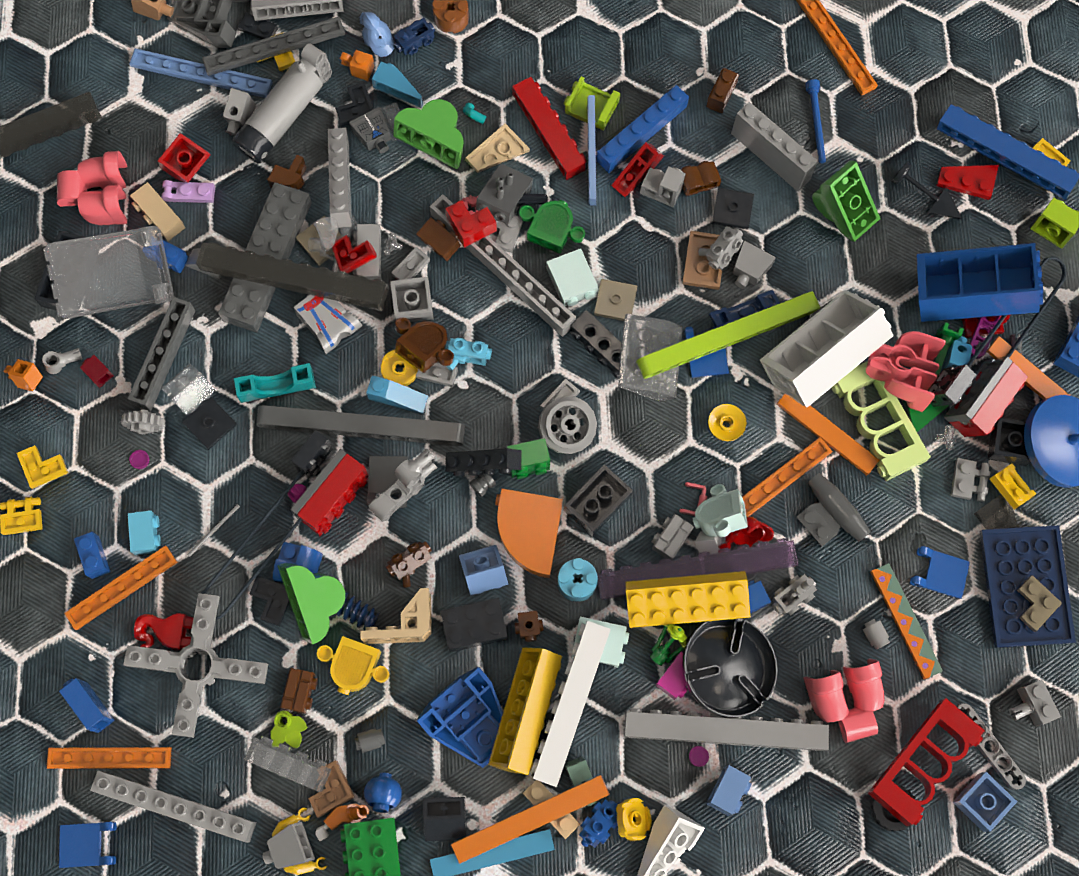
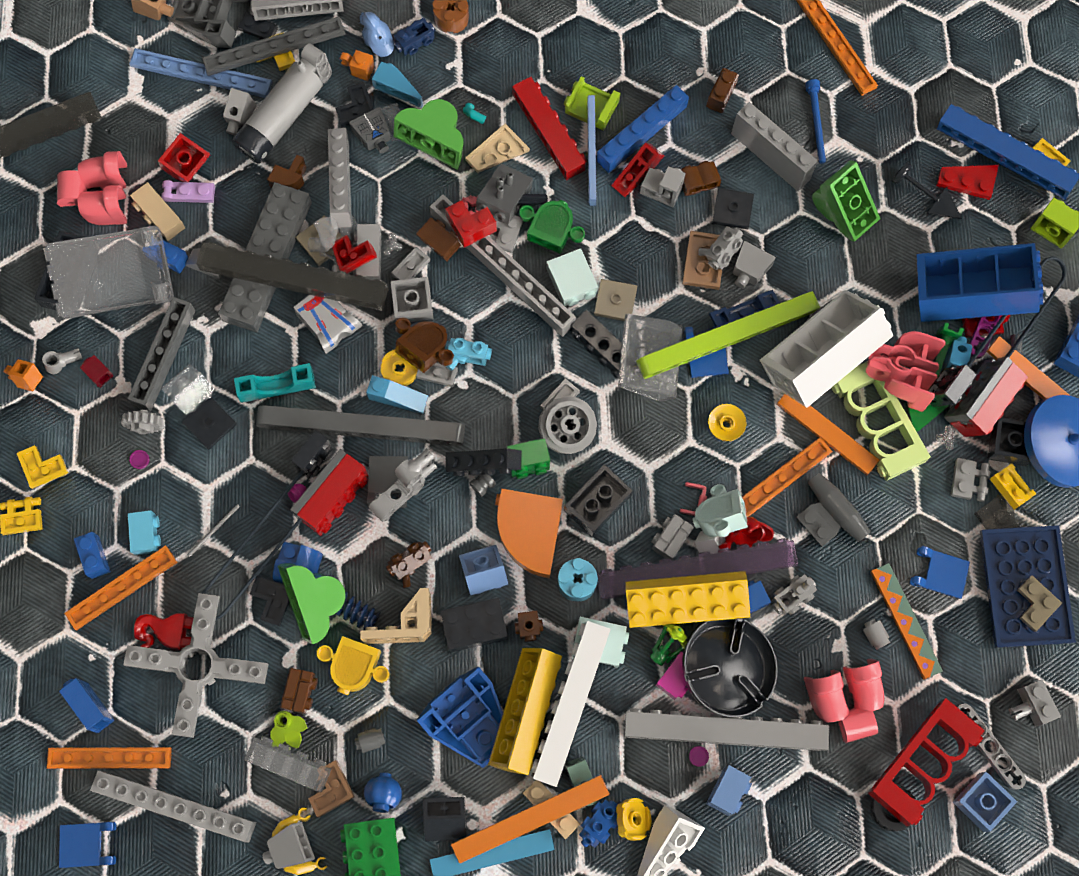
(343, 814): orange arm -> none

